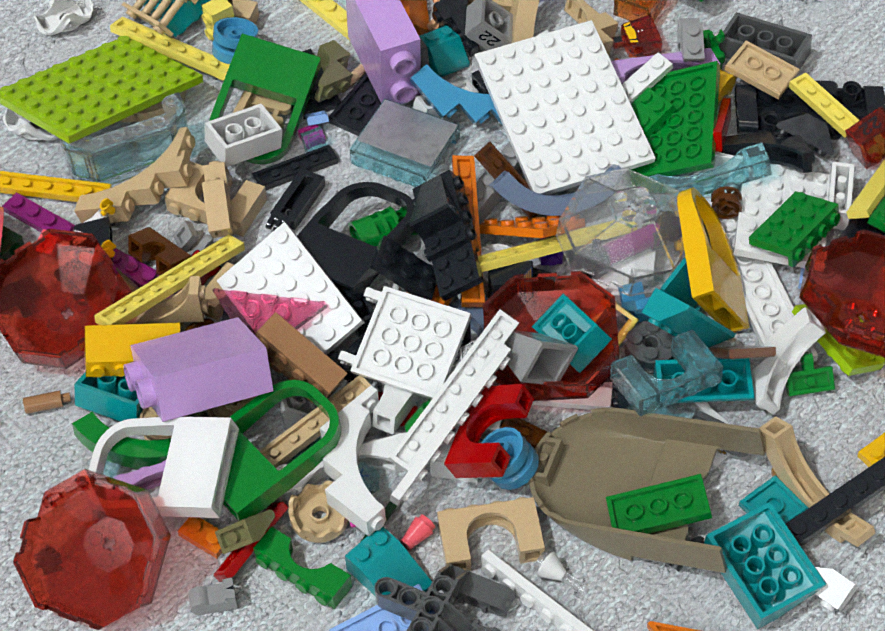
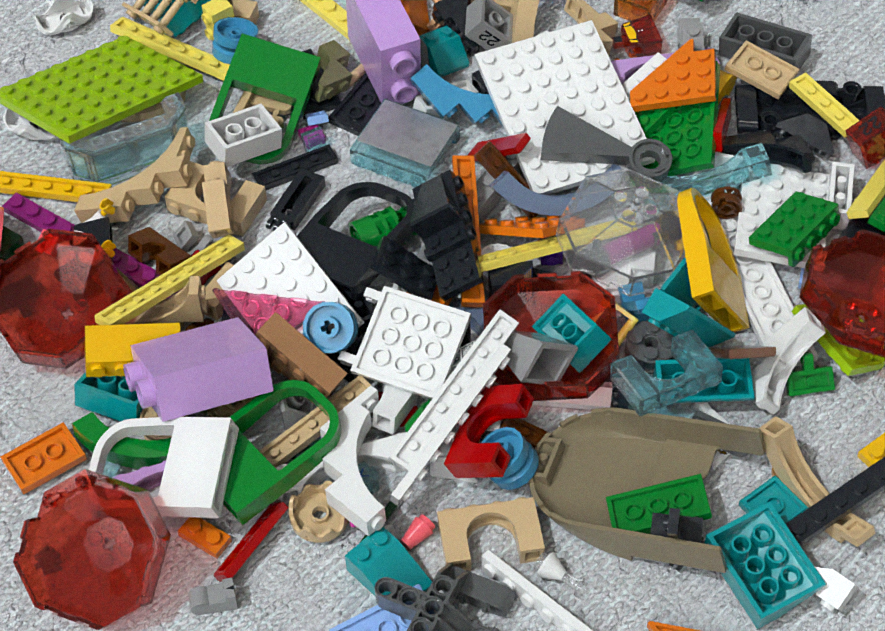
(43, 458): none -> orange plate
(45, 401): medium nougat cylinder -> none
(244, 531): olive tile -> none
(316, 326): none -> dark azure wheel
(326, 583): green arch -> none
(505, 145): none -> red tile
(575, 140): none -> dark grey piece
(677, 526): none -> black bracket
(679, 81): none -> orange wing
(712, 42): green plate -> none

